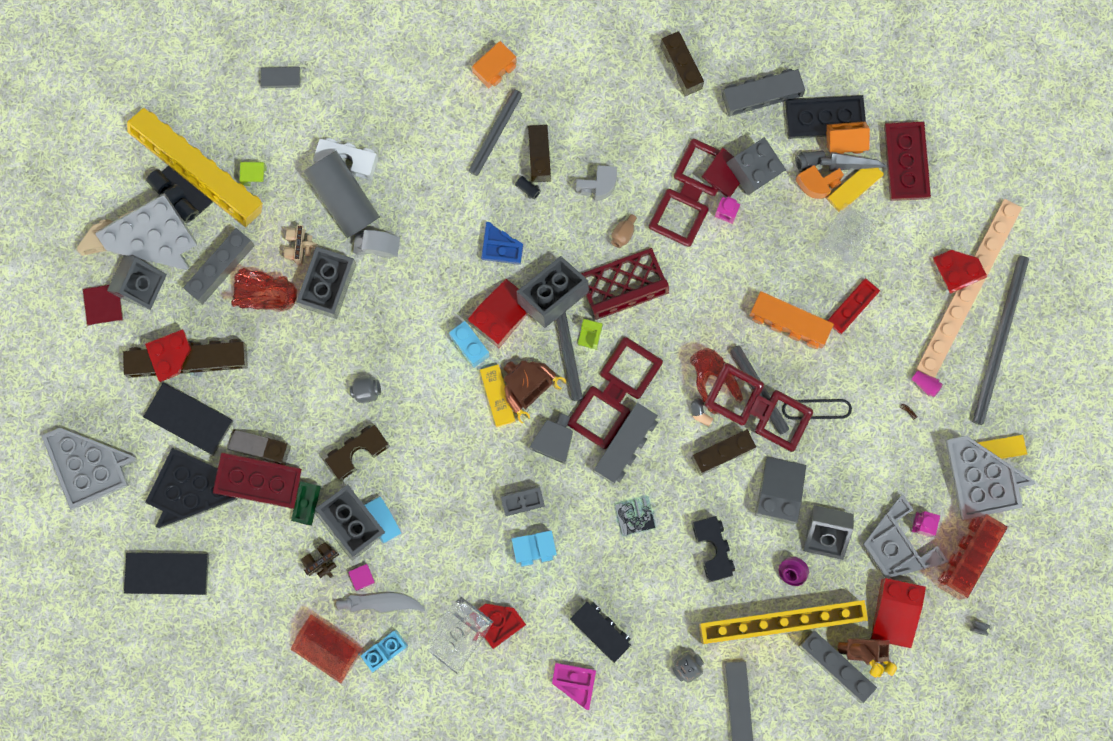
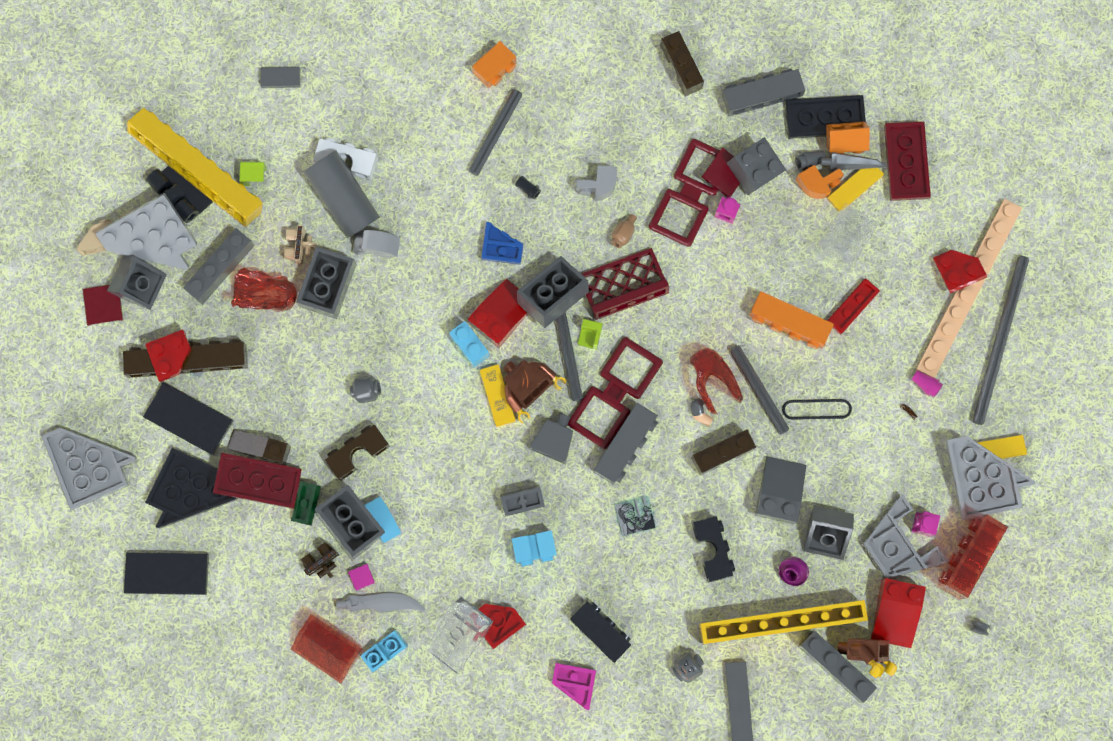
(539, 153): dark brown slope -> none
(759, 407): dark red bar -> none

